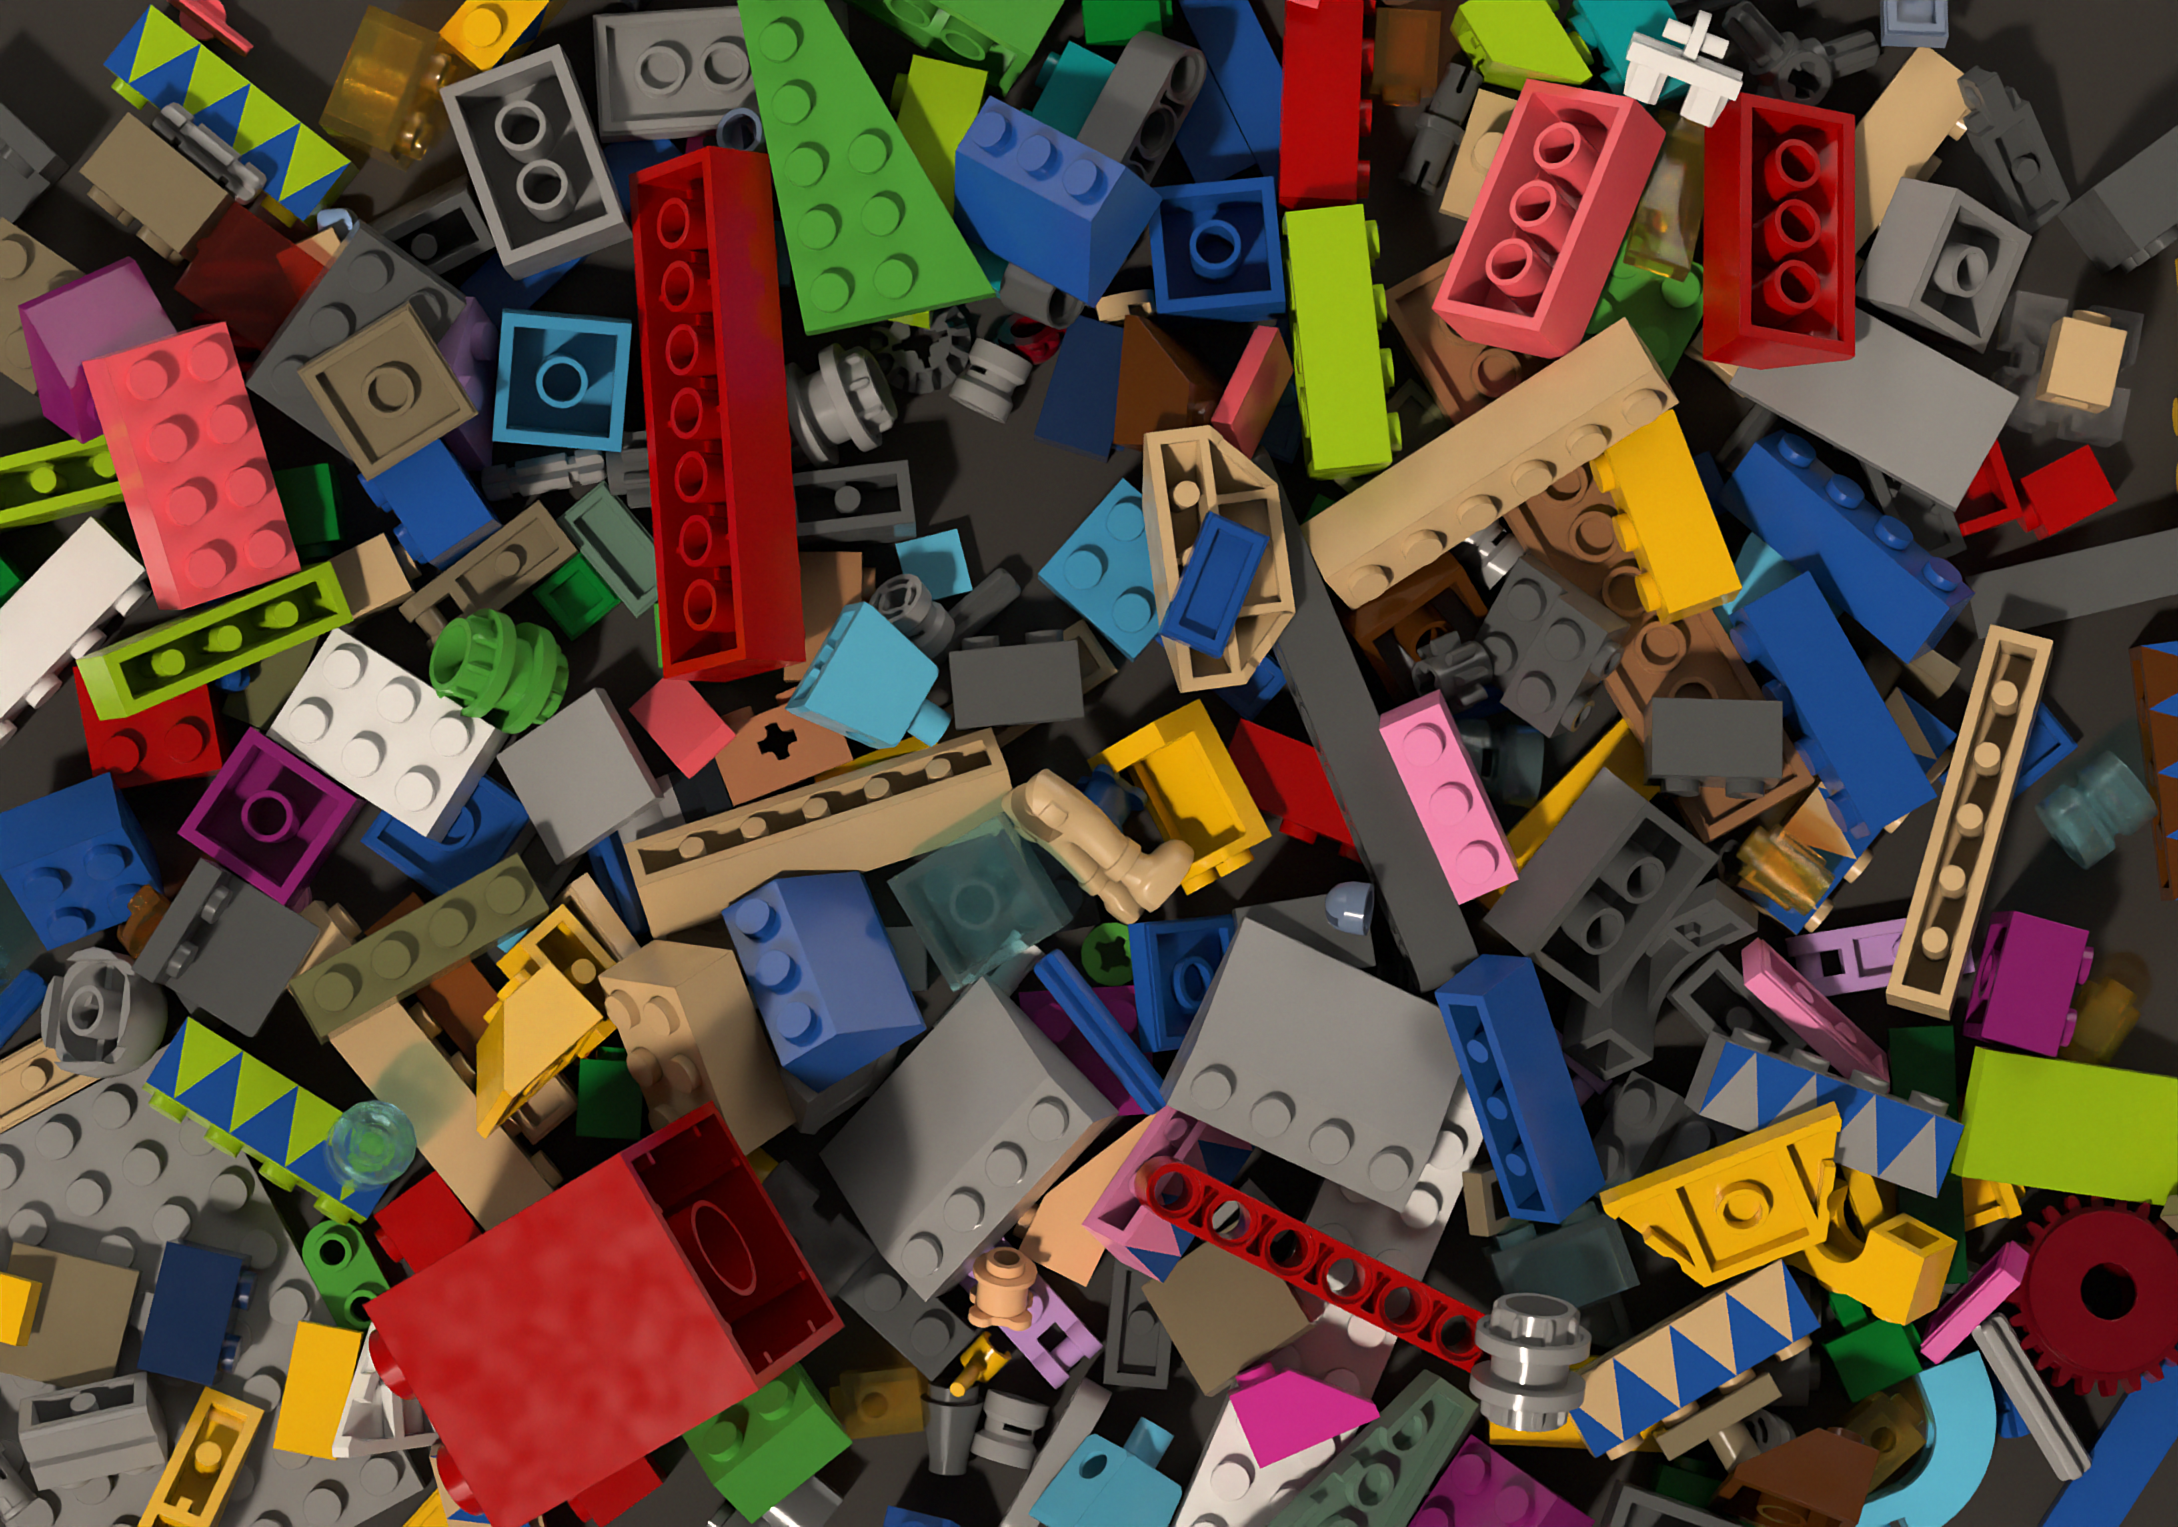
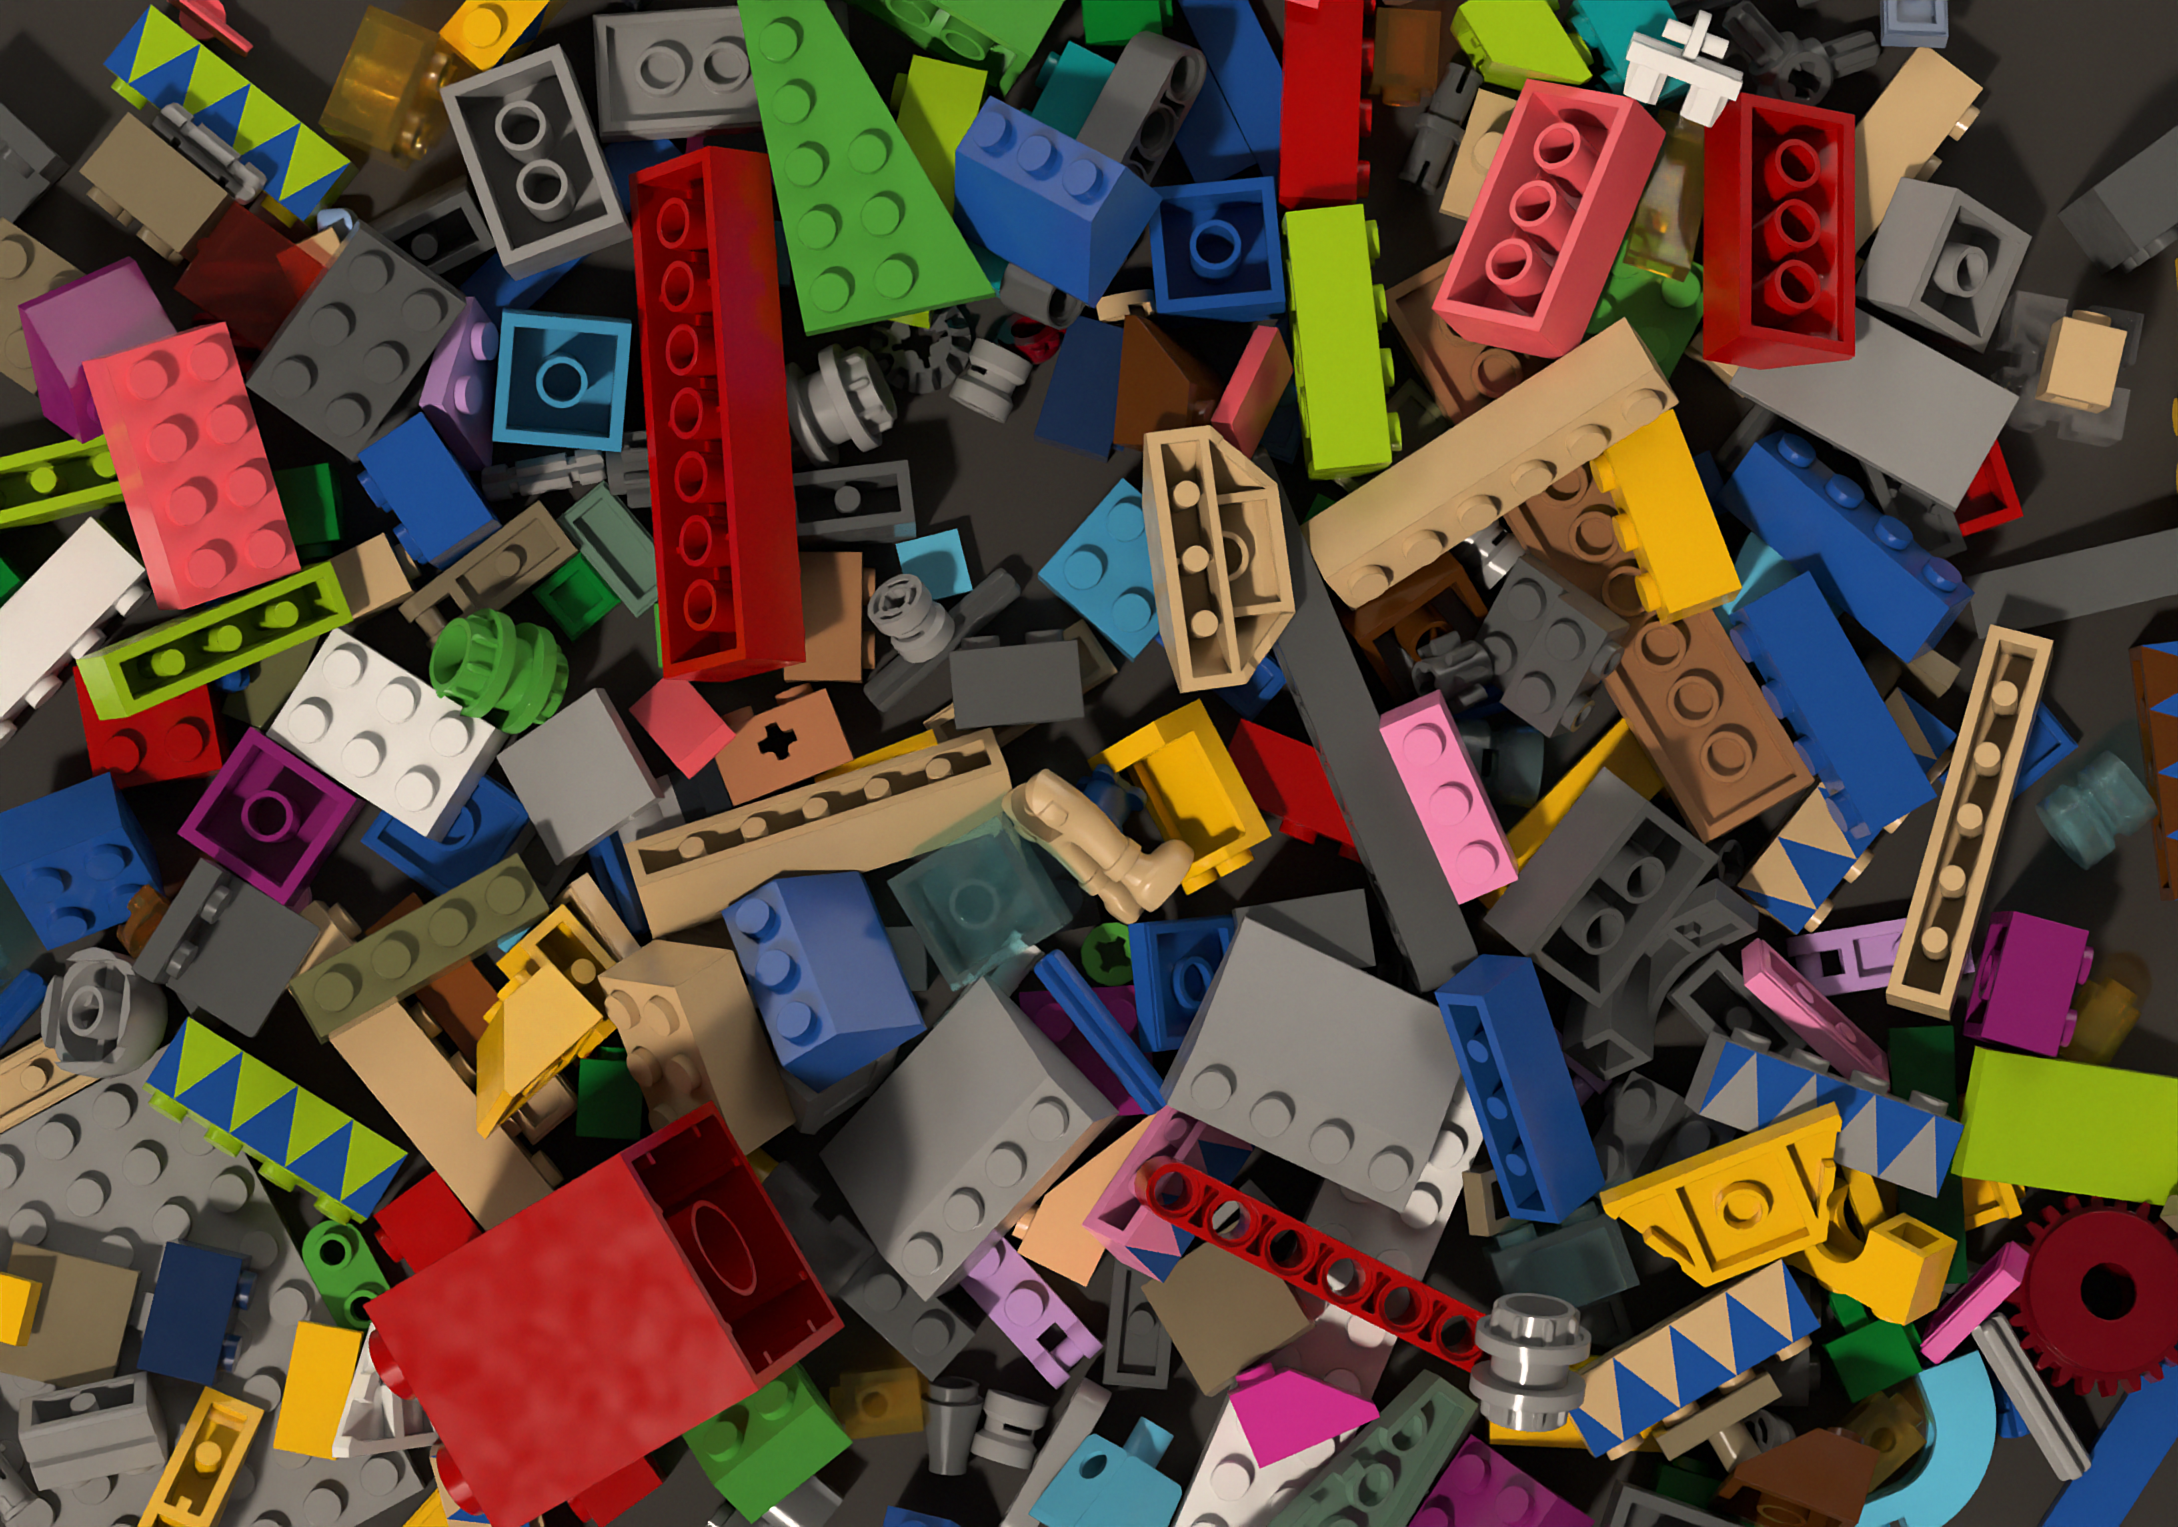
(369, 1146): clear light blue wheel -> none
(387, 391): dark tan tile -> none
(735, 134): sand blue hinge -> none
(870, 683): medium azure torso -> none
(980, 1363): yellow hand -> none
(1002, 1289): light nougat brick -> none
(1213, 585): blue tile -> none
(1350, 907): sand blue hinge -> none
(1713, 746): dark grey brick -> none
(1784, 868): clear yellow brick -> none
(2012, 151): dark grey hinge -> none
(2063, 493): red brick -> none

